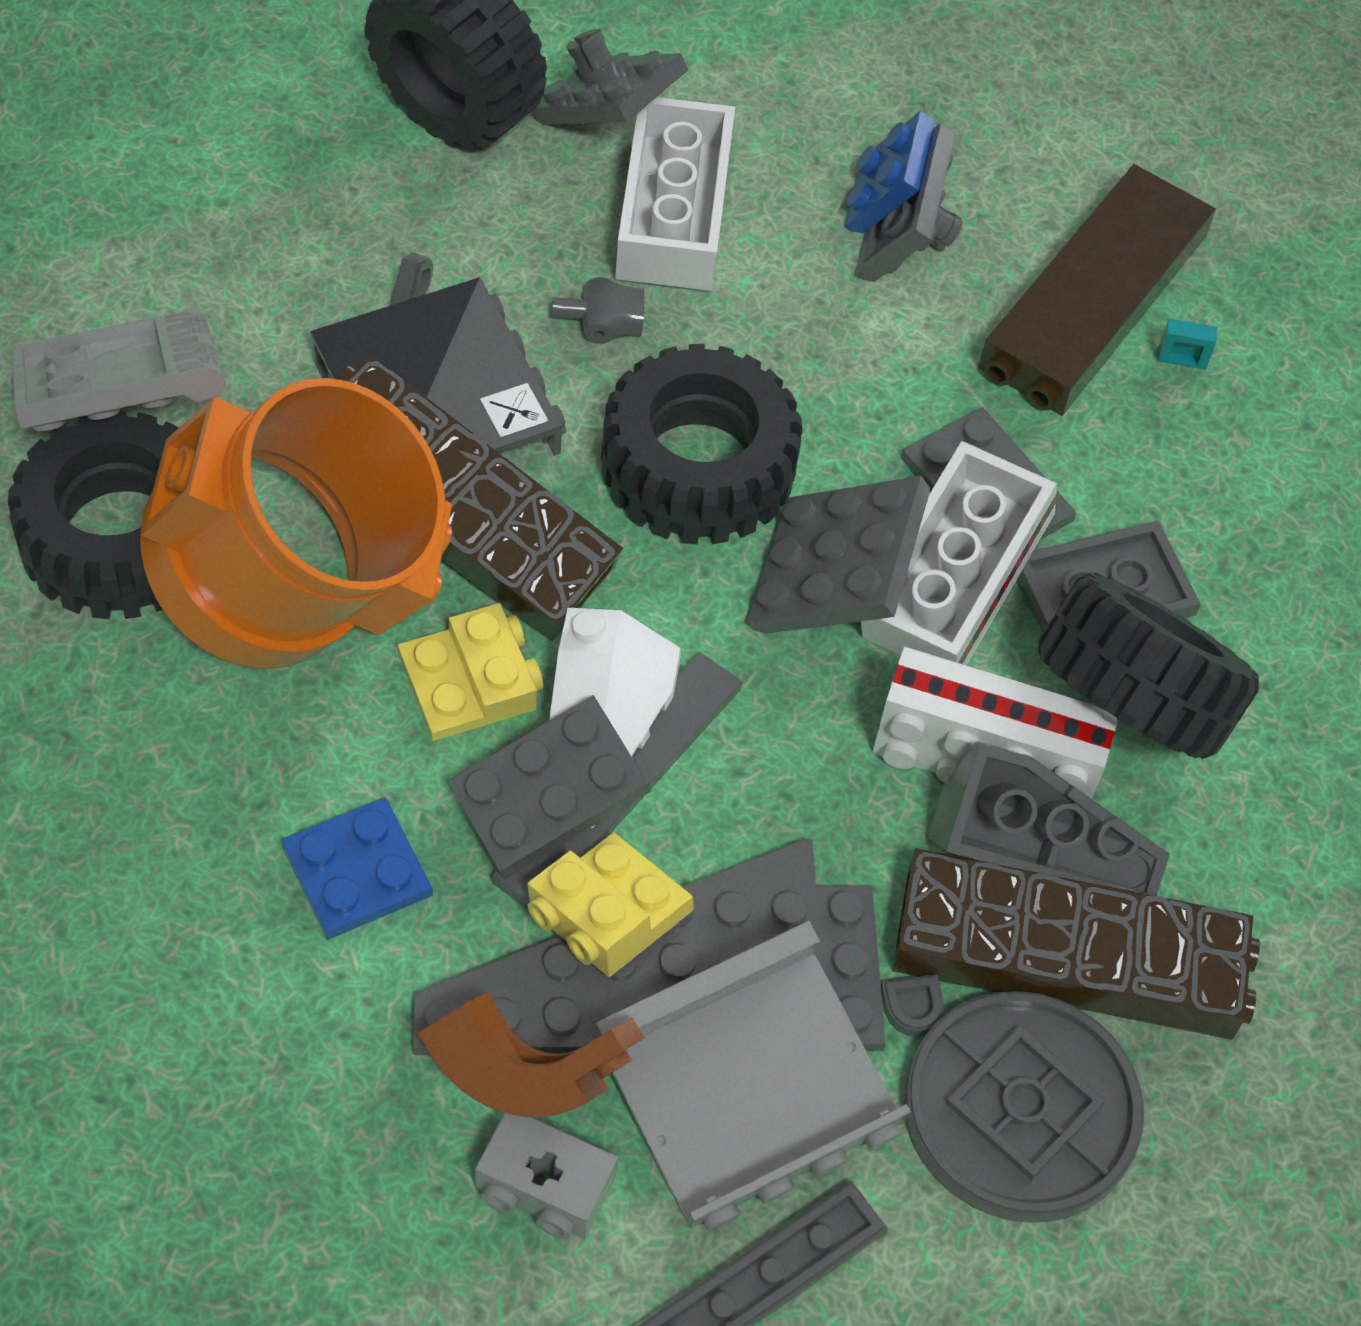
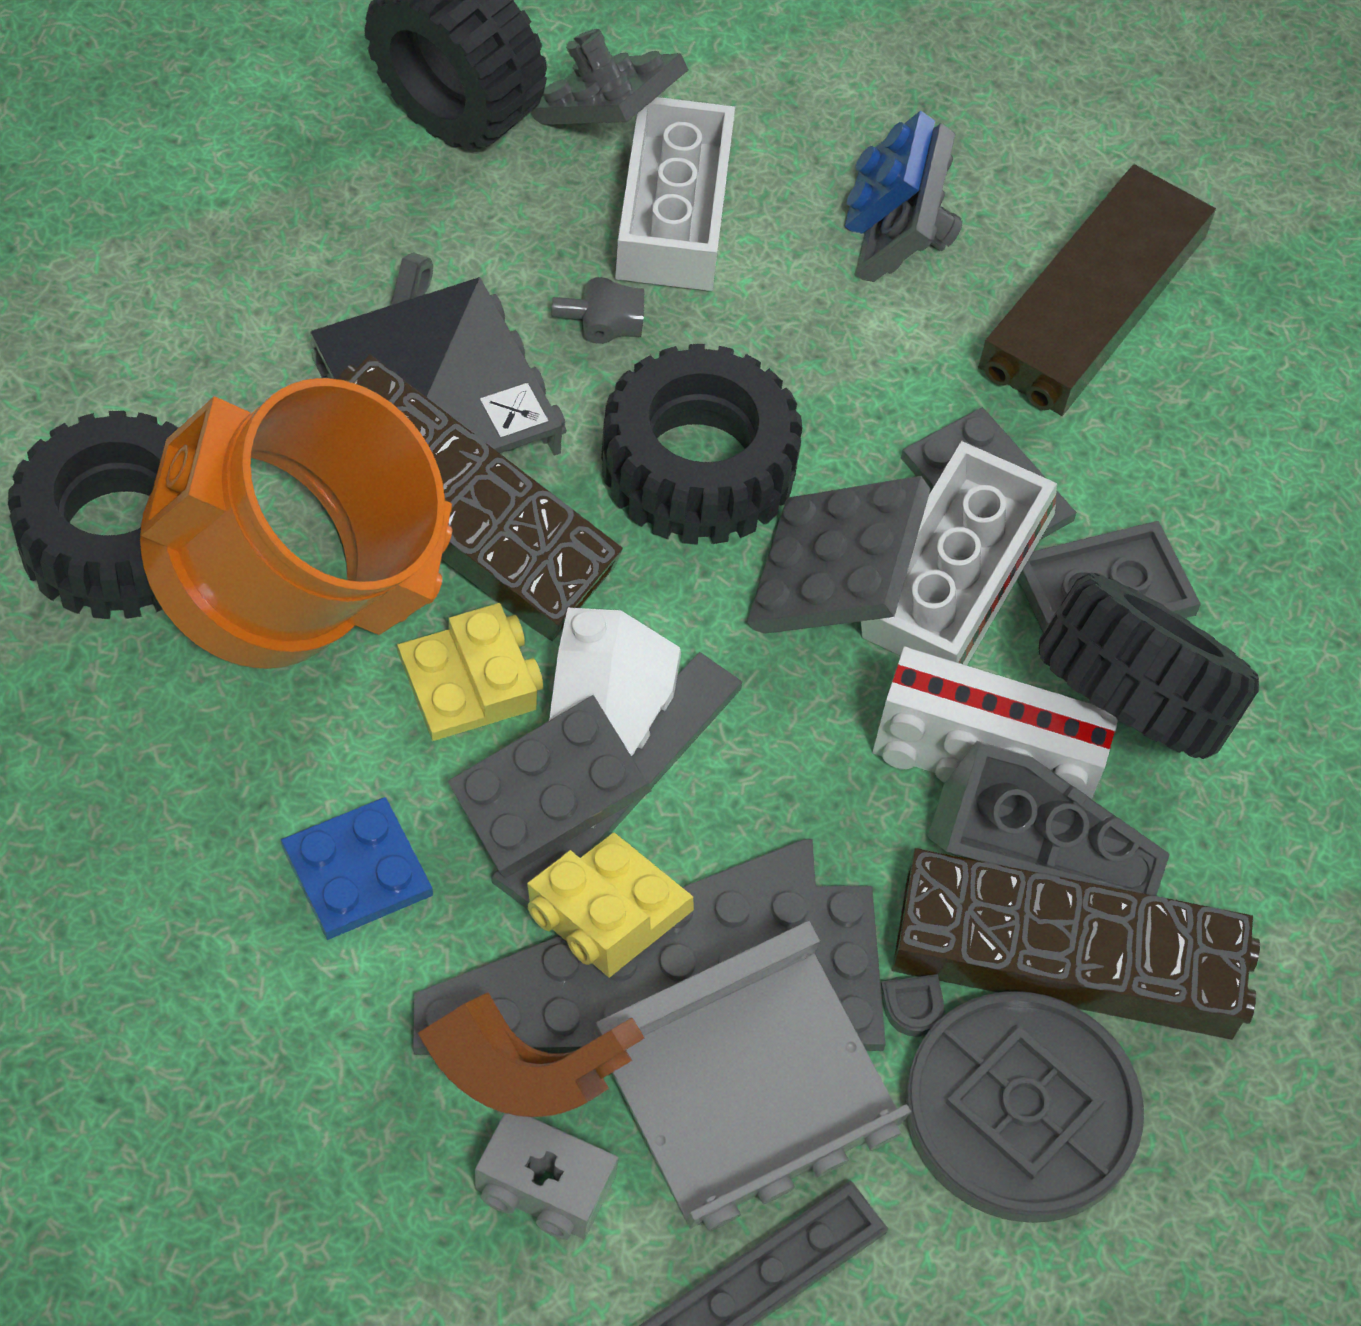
(115, 369): light grey hinge -> none
(1187, 344): teal plate -> none

